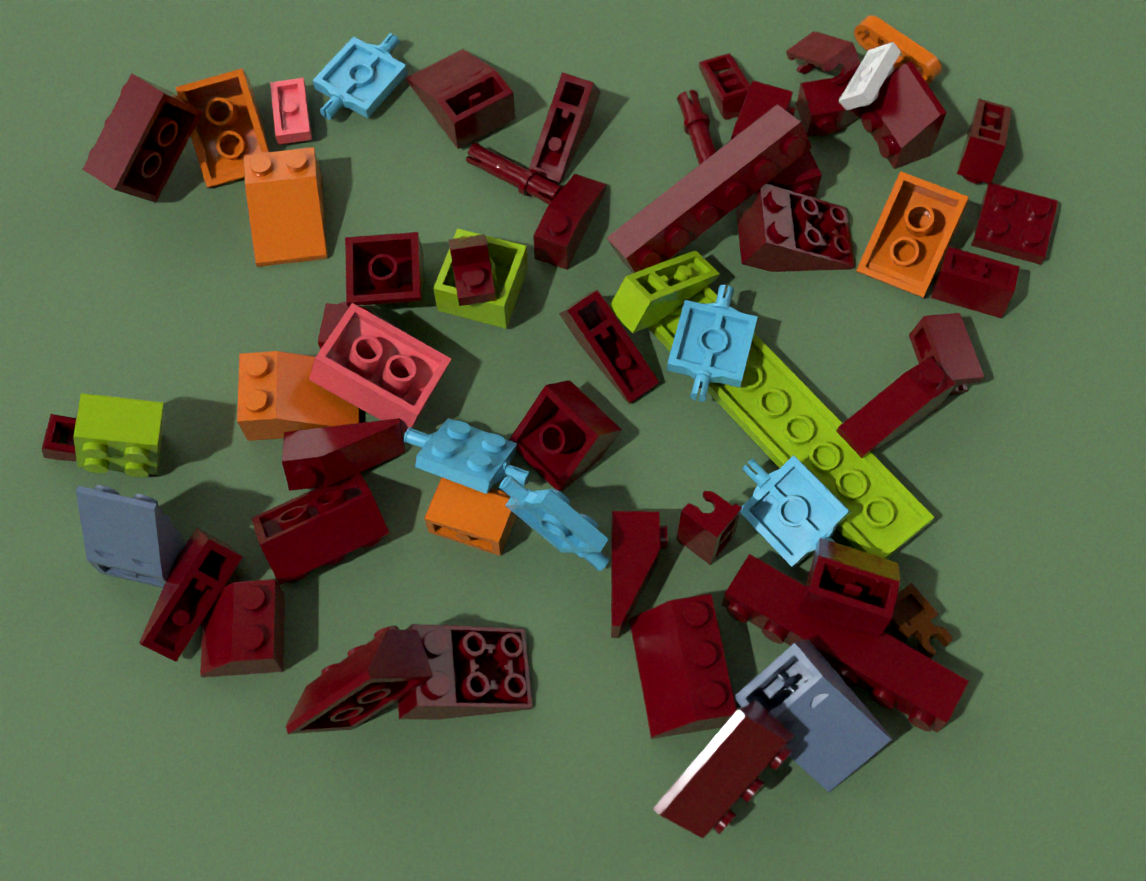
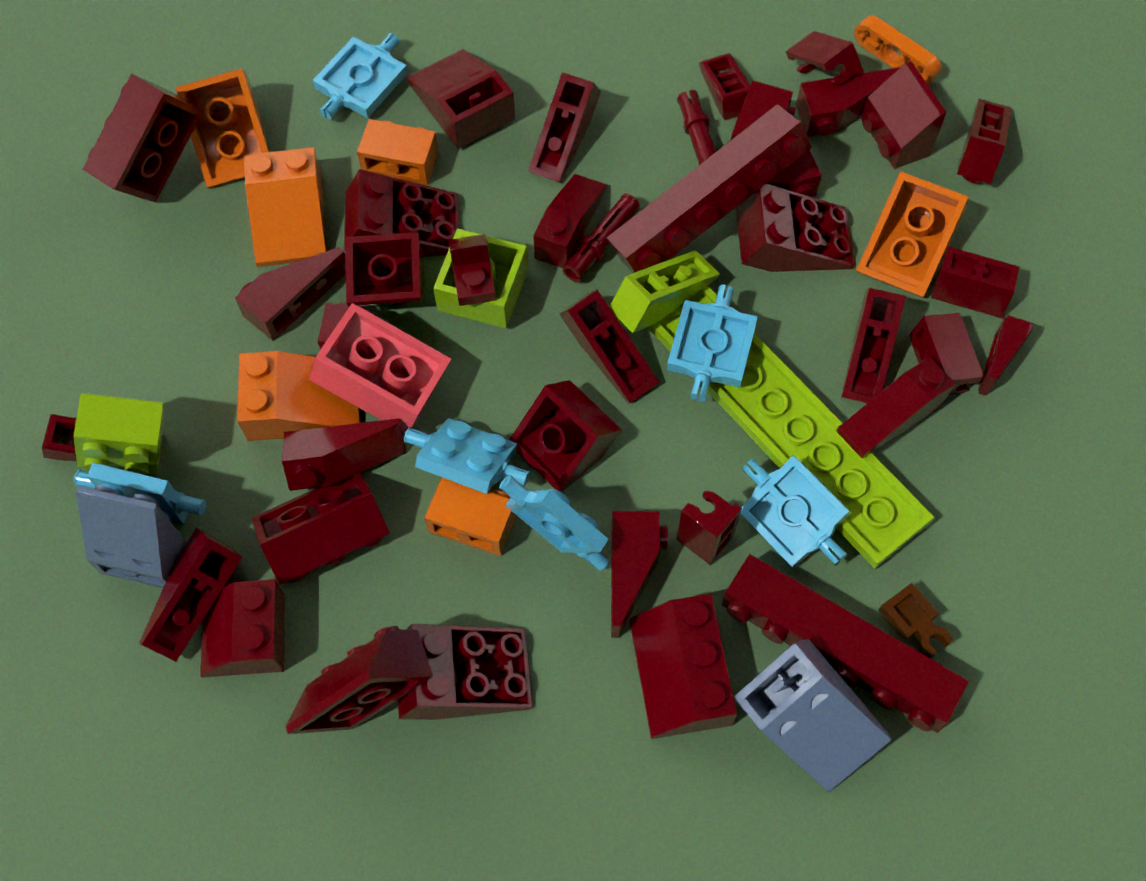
(128, 483): none -> medium azure plate
(287, 292): none -> dark red slope
(290, 111): coral plate -> none
(392, 206): none -> dark red slope
(398, 151): none -> orange brick
(525, 180): dark red pin -> none
(592, 248): none -> dark red pin
(726, 771): dark red slope -> none
(851, 588): dark red slope -> none
(869, 76): white plate -> none
(873, 344): none -> dark red slope
(1005, 346): none -> dark red slope
(1014, 223): dark red plate -> none

